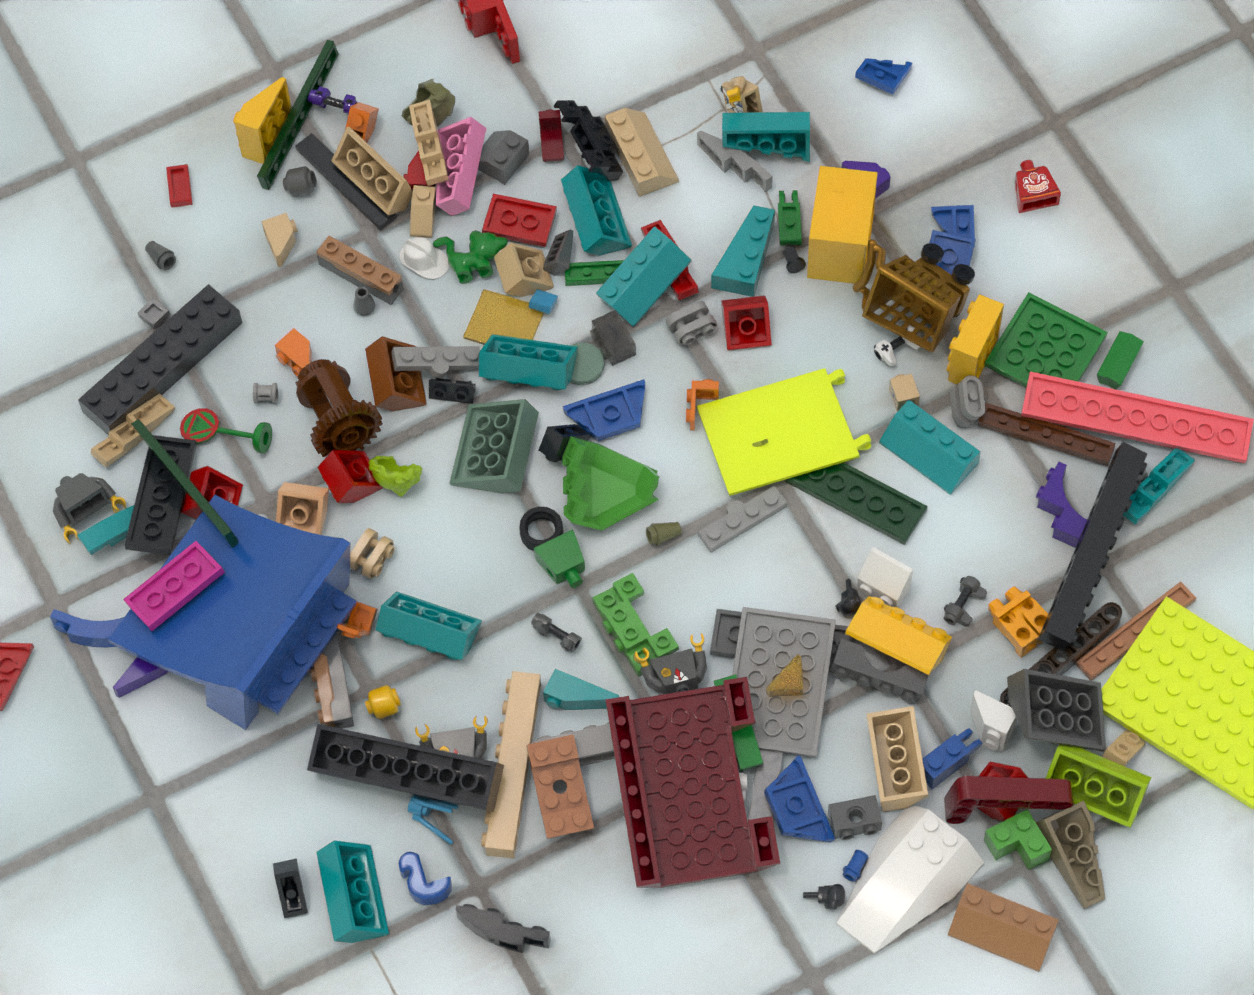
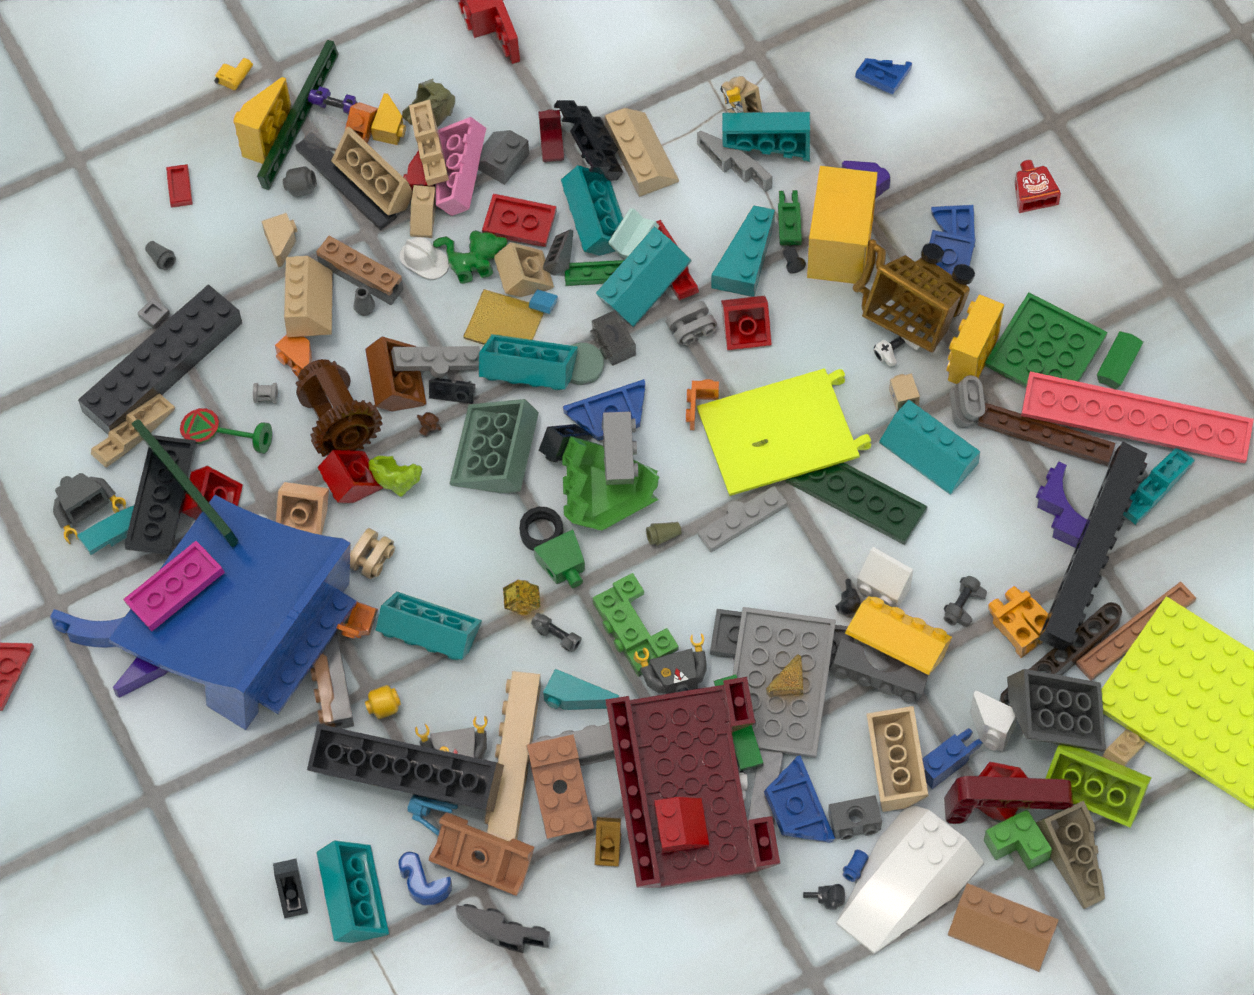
(232, 77): none -> yellow piece
(307, 297): none -> tan slope
(325, 132): none -> clear piece
(388, 122): none -> yellow slope
(429, 423): none -> reddish brown plant
(504, 861): none -> nougat piece
(521, 597): none -> clear yellow brick
(608, 841): none -> pearl gold slope
(619, 448): none -> light grey wedge
(631, 232): none -> light aqua panel
(680, 823): none -> red slope

